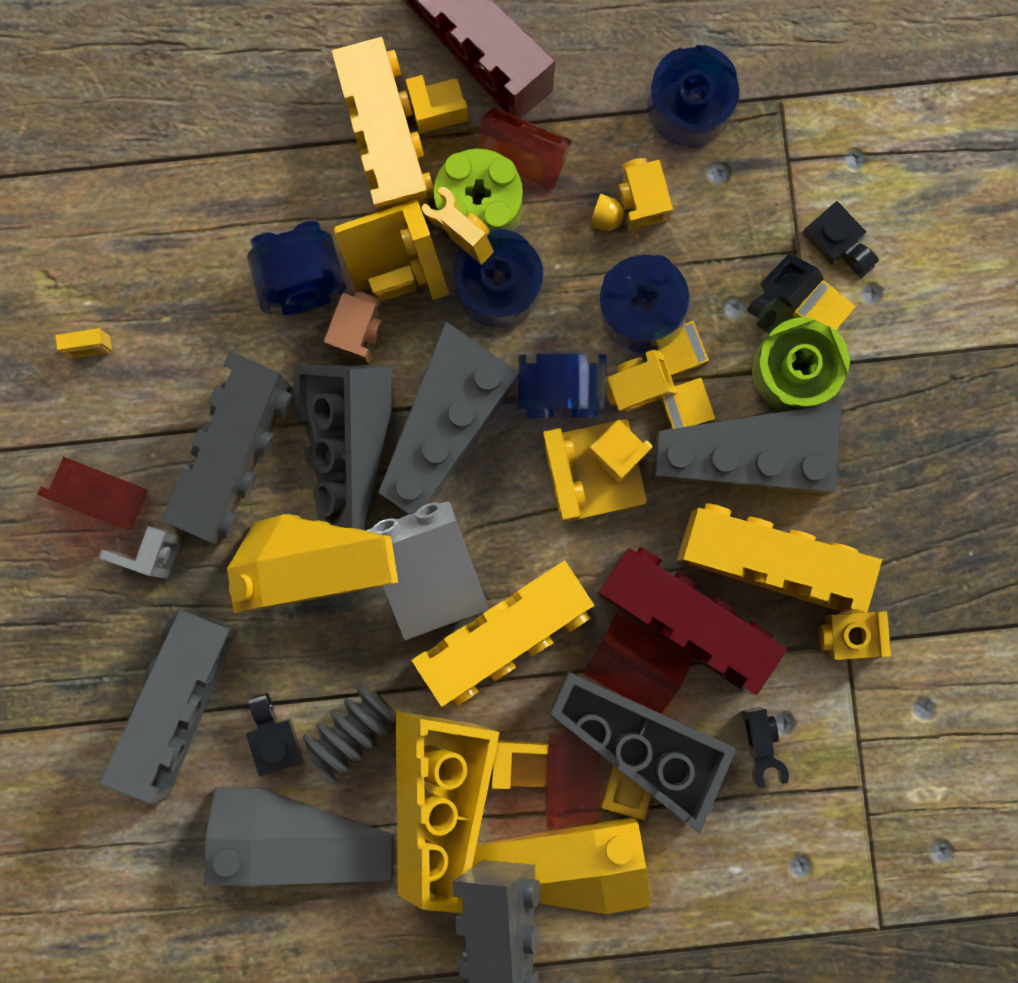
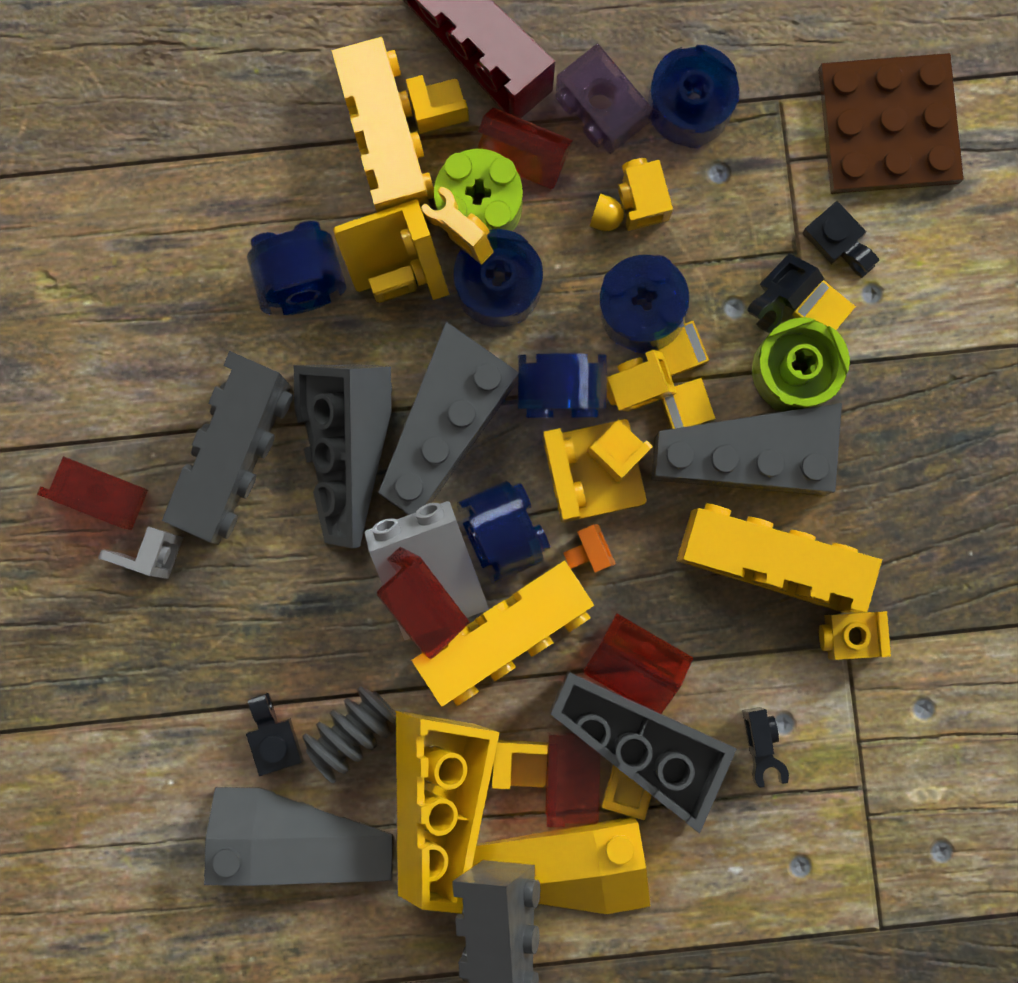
(84, 343): yellow tile -> none
(169, 707): dark grey wedge -> none
(306, 560): yellow wedge -> none
(354, 326): nougat brick -> none
(421, 603): none -> clear red panel
(503, 531): none -> clear blue brick
(593, 549): none -> orange tile
(598, 75): none -> clear purple brick
(692, 622): dark red wedge -> none
(890, 123): none -> reddish brown plate

